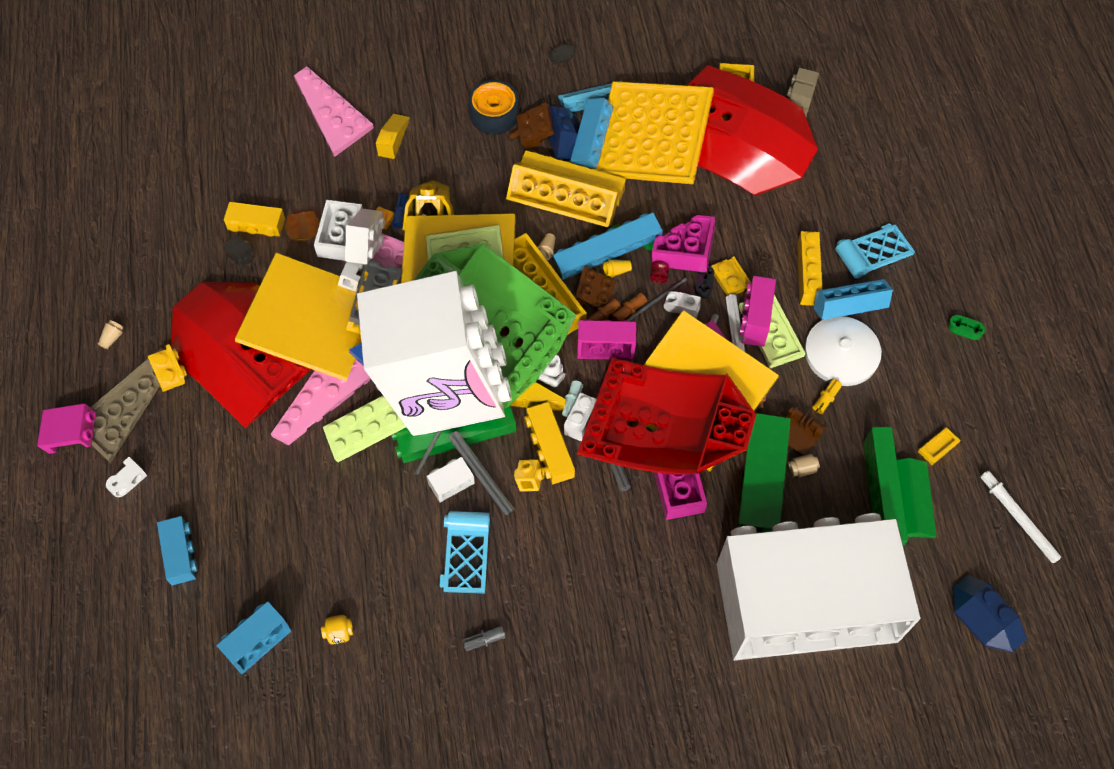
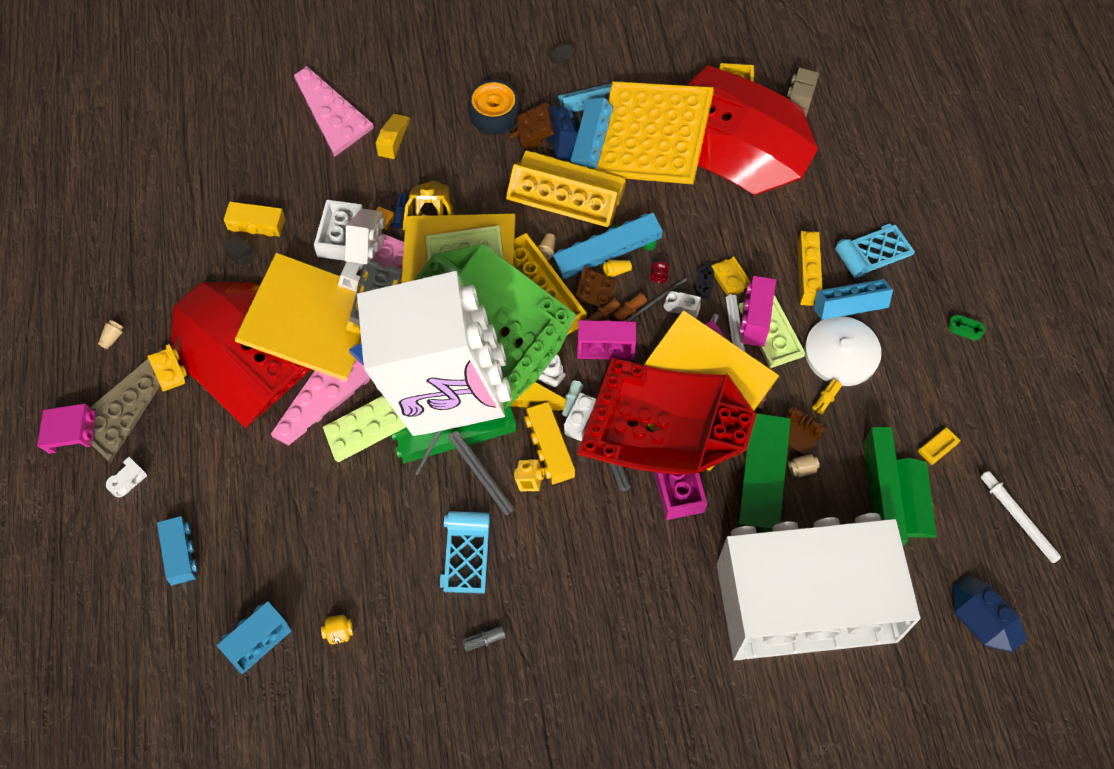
(302, 226): clear orange dish -> none
(450, 479): white brick -> none
(687, 245): dark pink brick -> none

